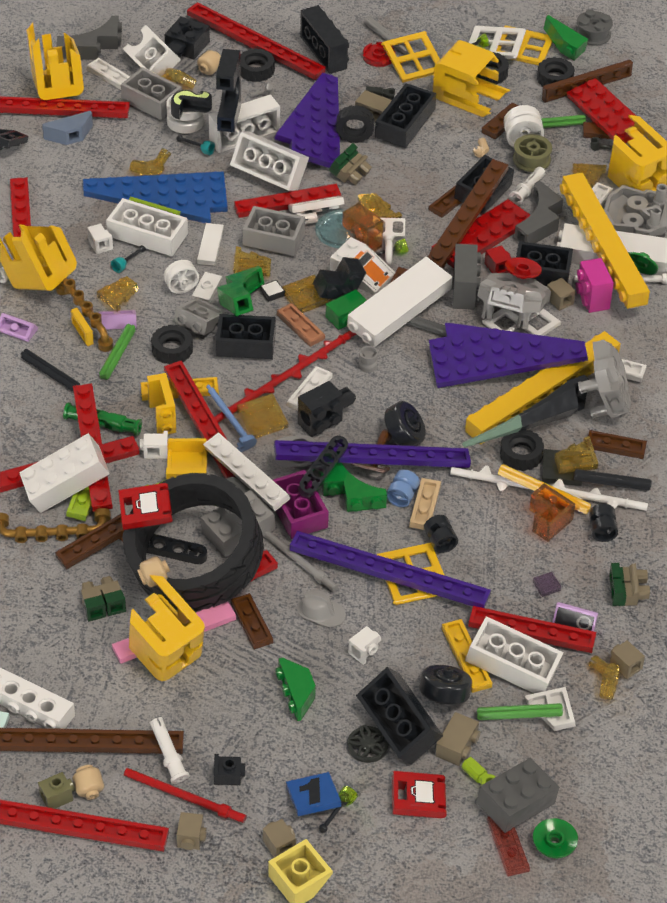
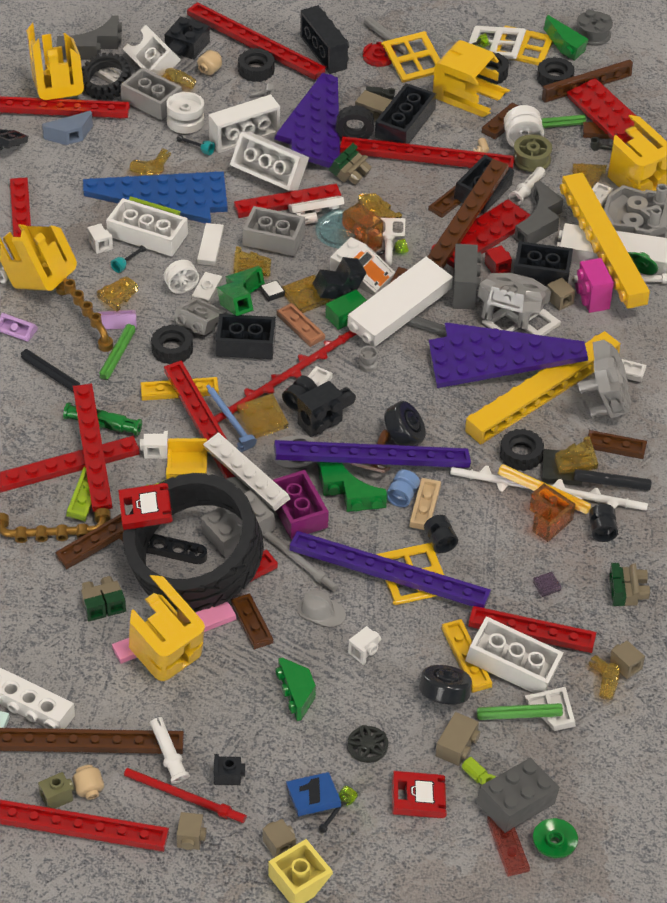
(64, 473): white brick -> none
(82, 327): yellow tile -> none
(99, 63): none -> black tyre
(155, 567): tan head -> none
(161, 399): yellow panel -> none
(190, 101): black animal -> none
(229, 81): black arch -> none
(300, 386): none -> black wheel
(323, 466): black beam -> none
(399, 715): black brick -> none
(420, 153): none -> red plate
(523, 268): red dish -> none
(554, 407): black plate -> none
(575, 617): slope -> none

